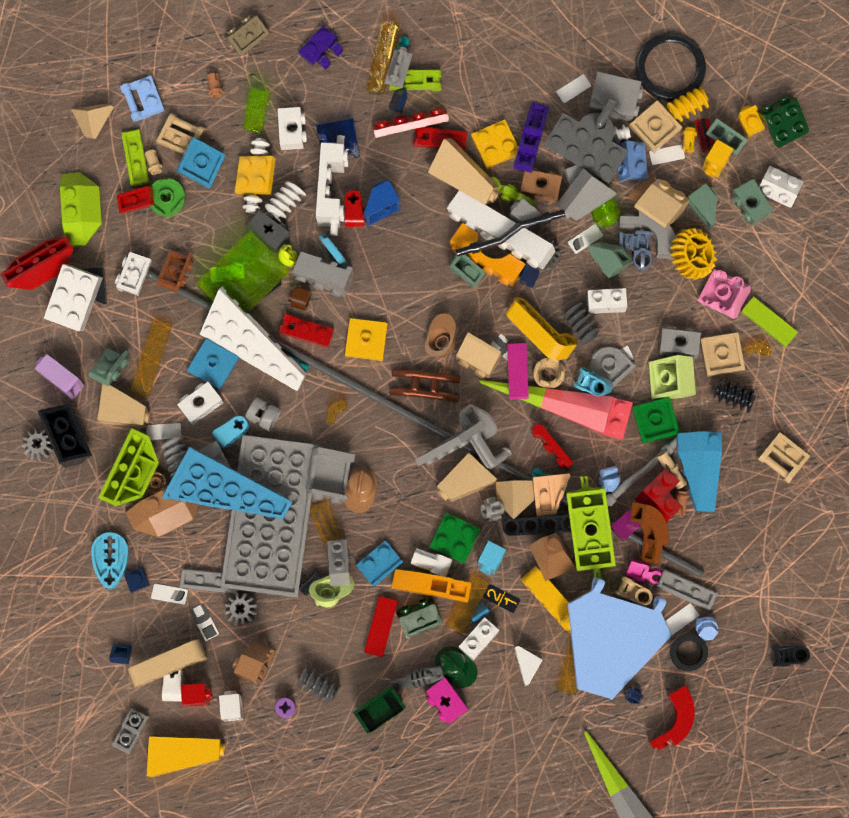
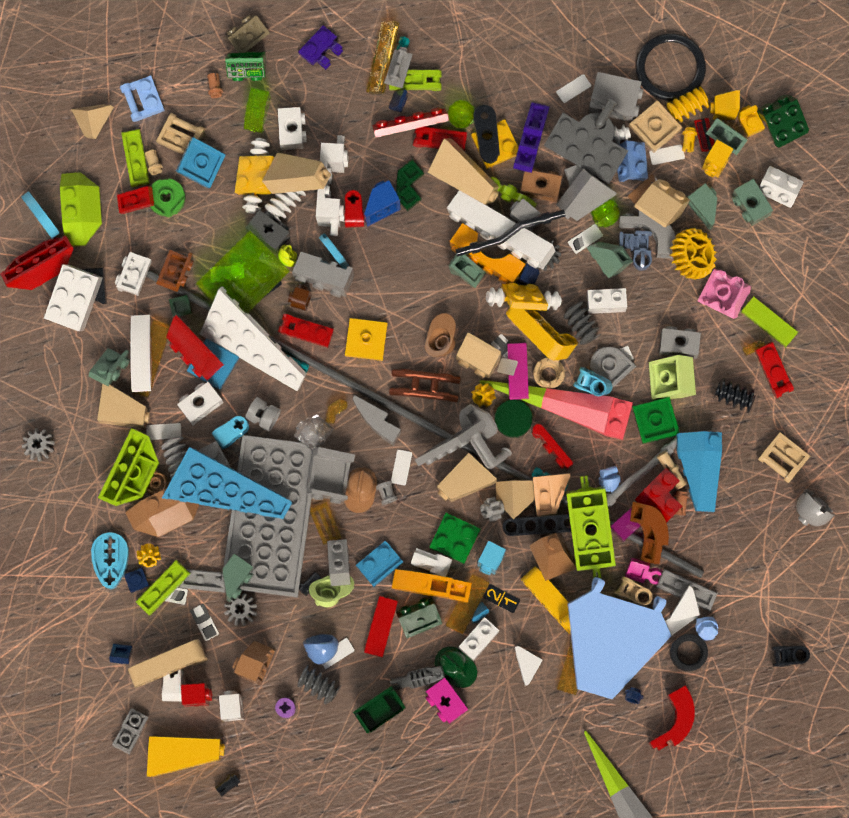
(40, 214): none -> medium azure piece
(59, 376): lavender slope -> none
(65, 435): black slope -> none
(141, 353): none -> white slope
(148, 555): none -> yellow gear
(163, 587): none -> lime tile
(180, 306): none -> dark green plate
(192, 349): none -> red slope
(226, 785): none -> black pin
(234, 576): none -> sand green slope
(246, 65): none -> green slope
(295, 174): none -> tan slope
(313, 431): none -> clear brick
(321, 648): none -> medium blue hat
(329, 131): clear blue slope -> none
(344, 649): none -> white sticker
(377, 420): none -> light grey slope
(386, 492): none -> light grey bush
(401, 467): none -> white sticker
(405, 178): none -> dark green tile
(461, 113): none -> clear neon green hair
(483, 395): none -> yellow gear
(489, 148): none -> black piece
(507, 366): none -> white sticker
(513, 418): none -> dark green tile
(523, 297): none -> yellow plate
(686, 606): none -> white slope
(722, 354): tan plate -> none
(726, 106): none -> yellow slope
(773, 369): none -> red plate
(813, 510): none -> light grey cylinder

